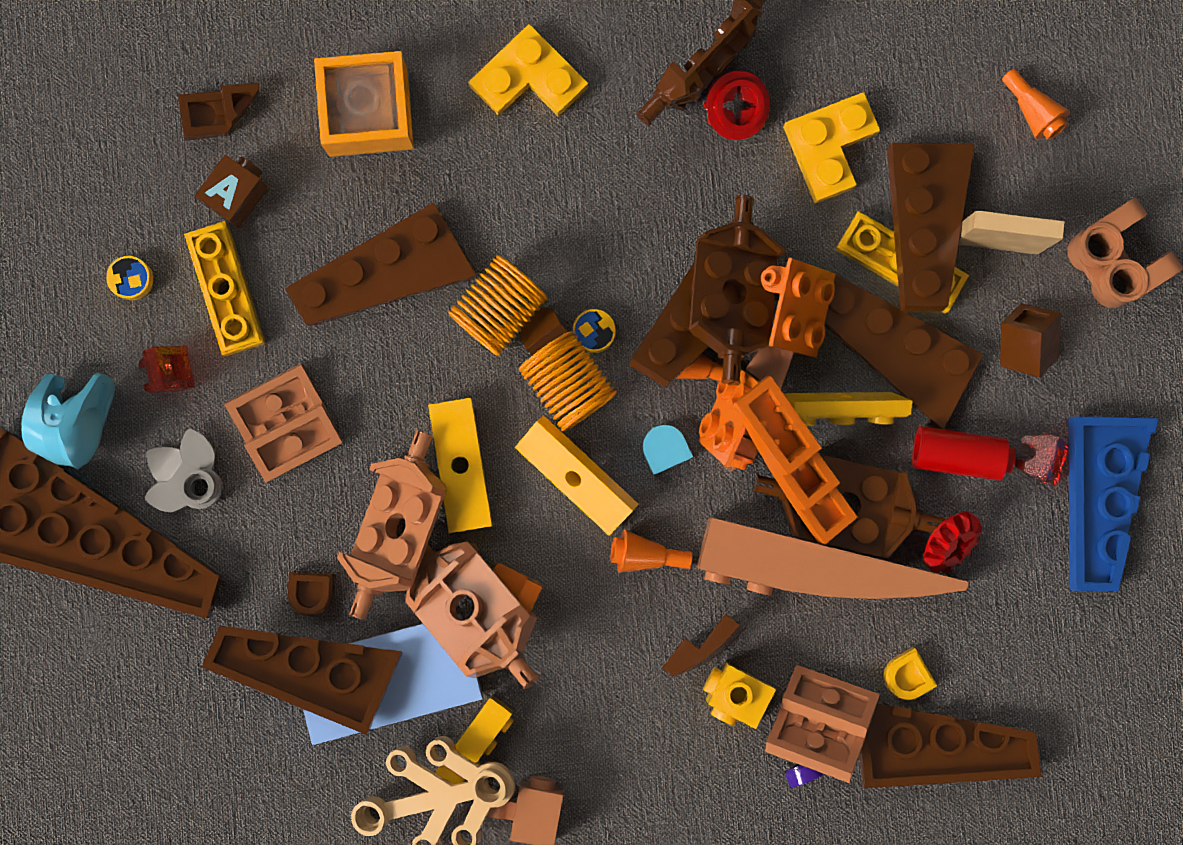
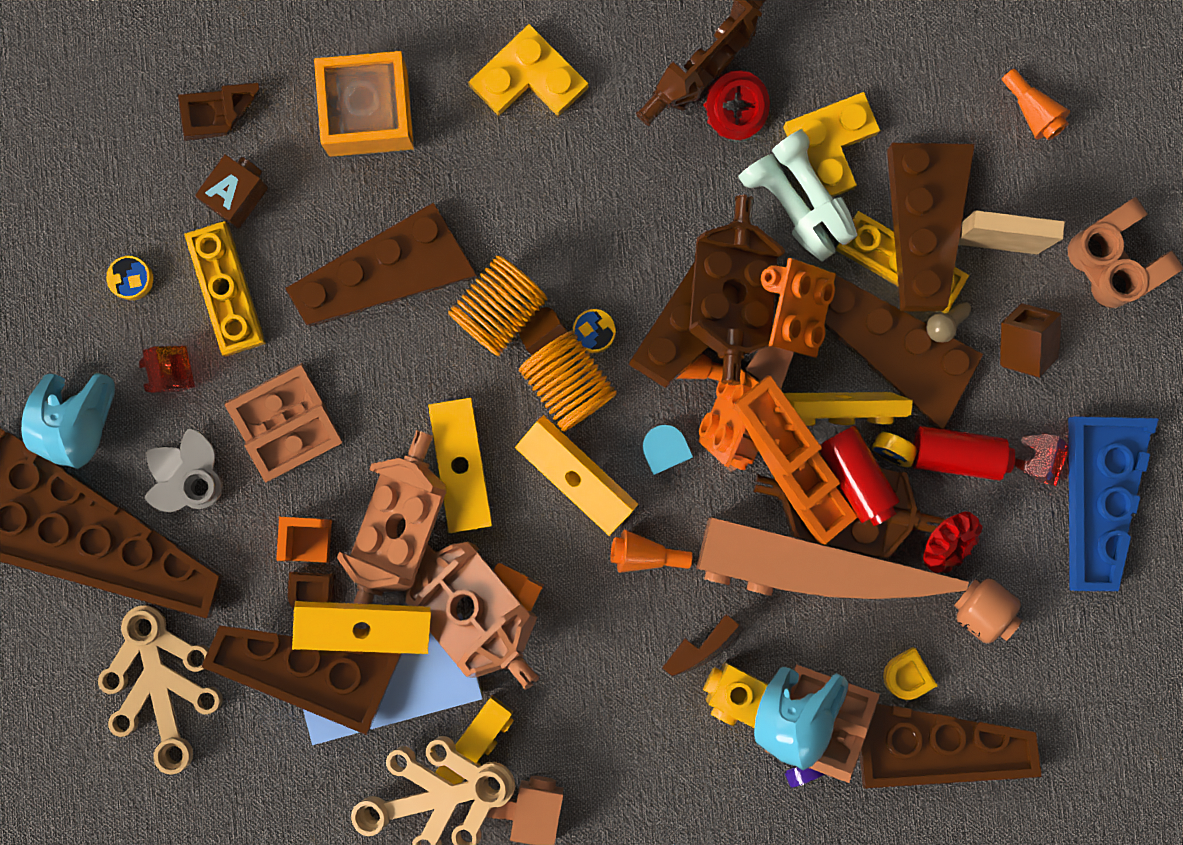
(156, 681): none -> tan plant
(304, 539): none -> orange panel
(333, 627): none -> yellow tile
(802, 728): none -> medium azure helmet
(807, 230): none -> light aqua piece
(860, 476): none -> red brick
(895, 449): none -> yellow tile
(943, 326): none -> dark tan piece
(988, 611): none -> nougat head

